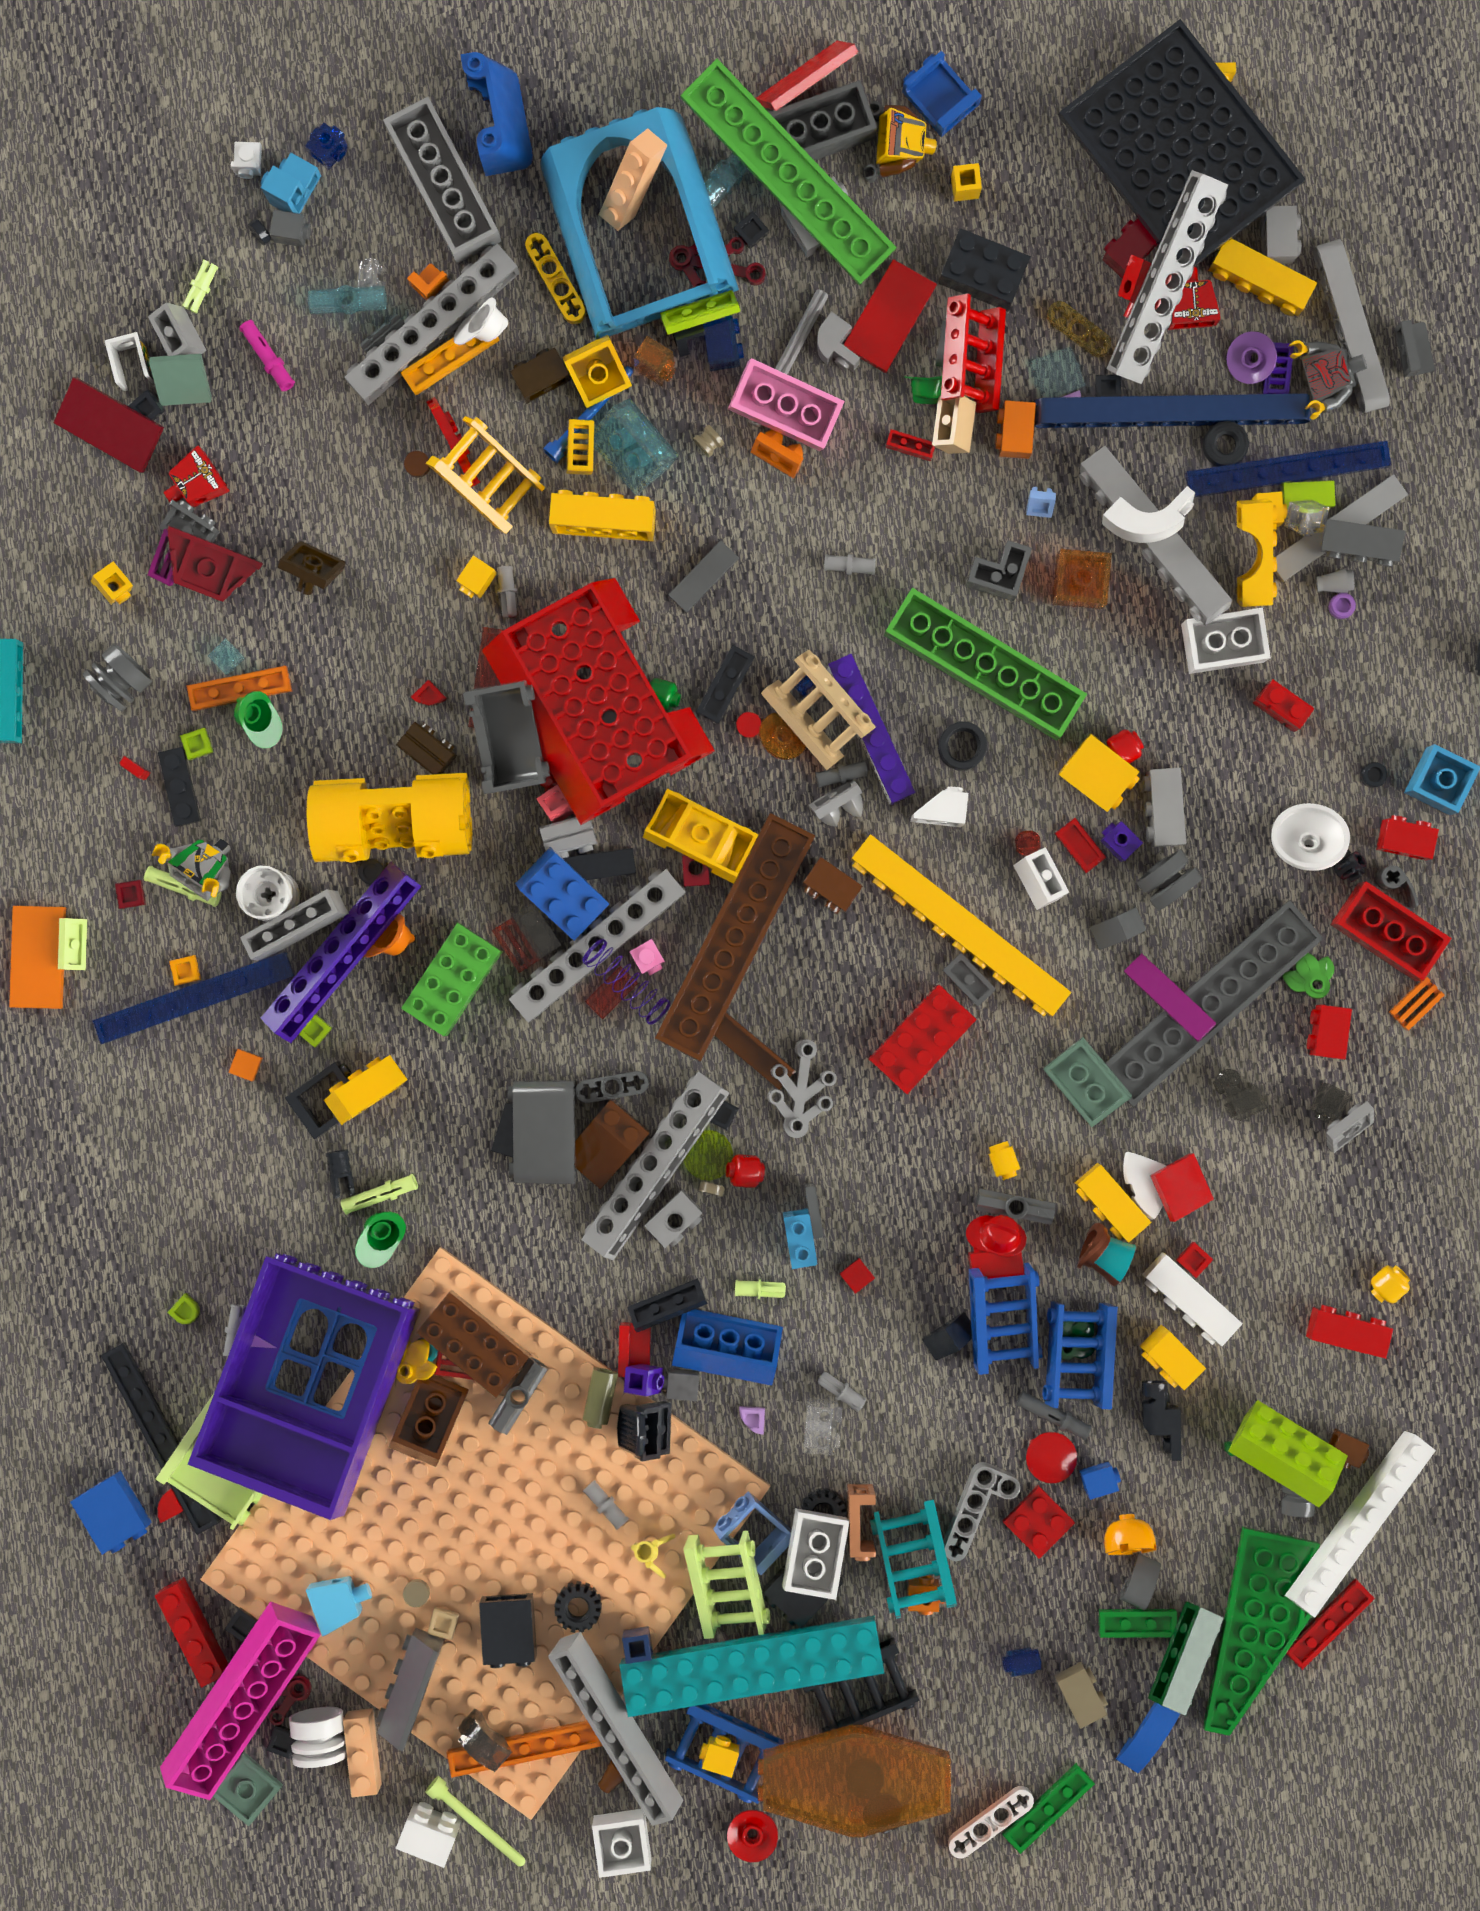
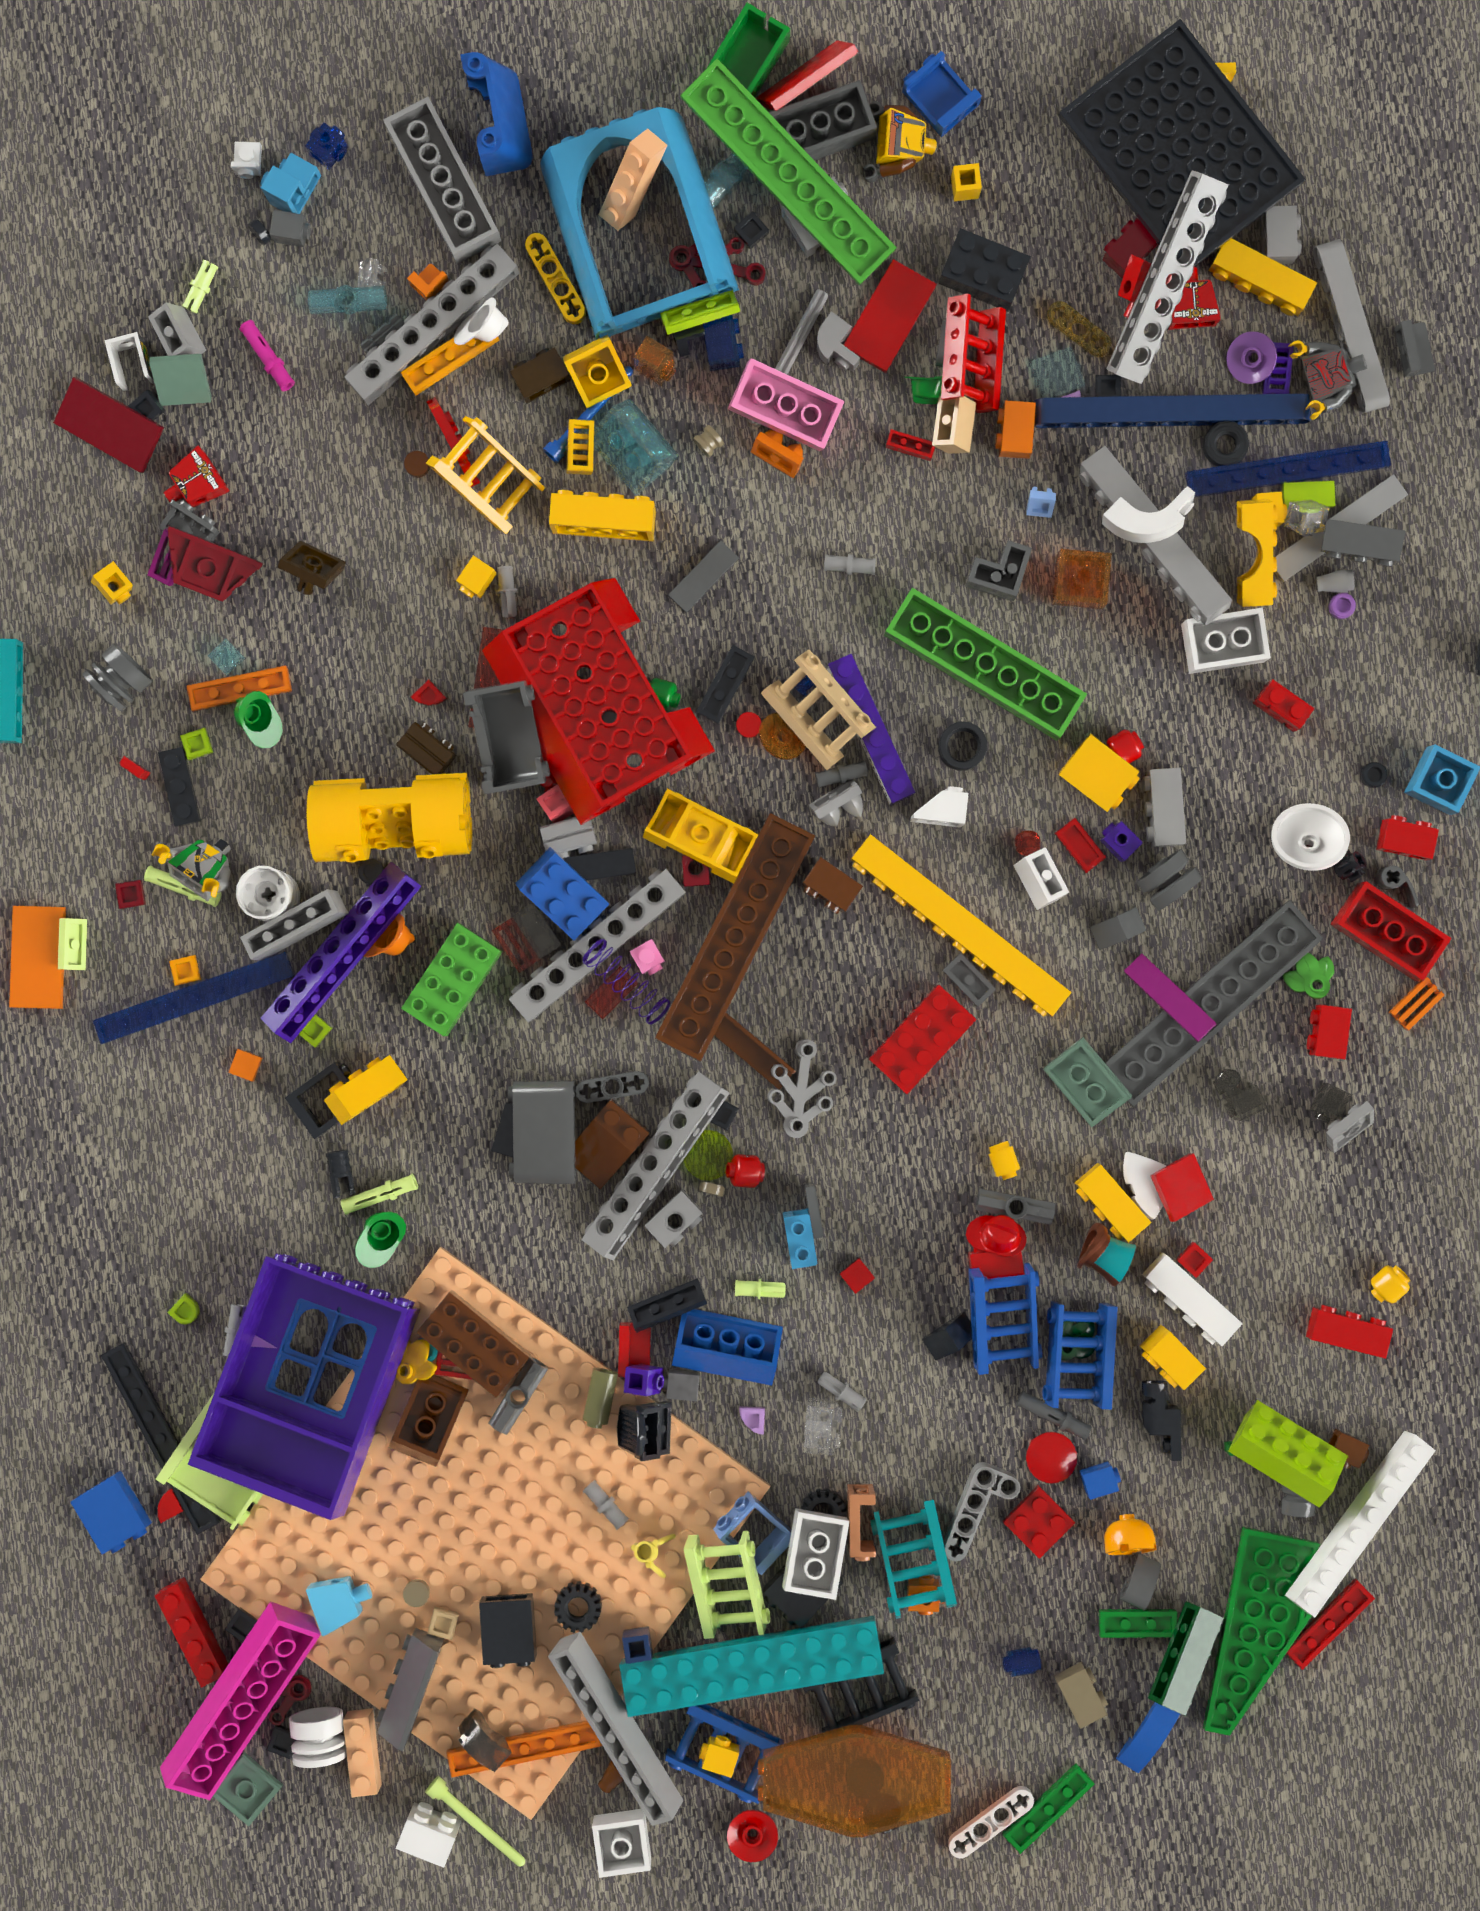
(750, 49): none -> green piece

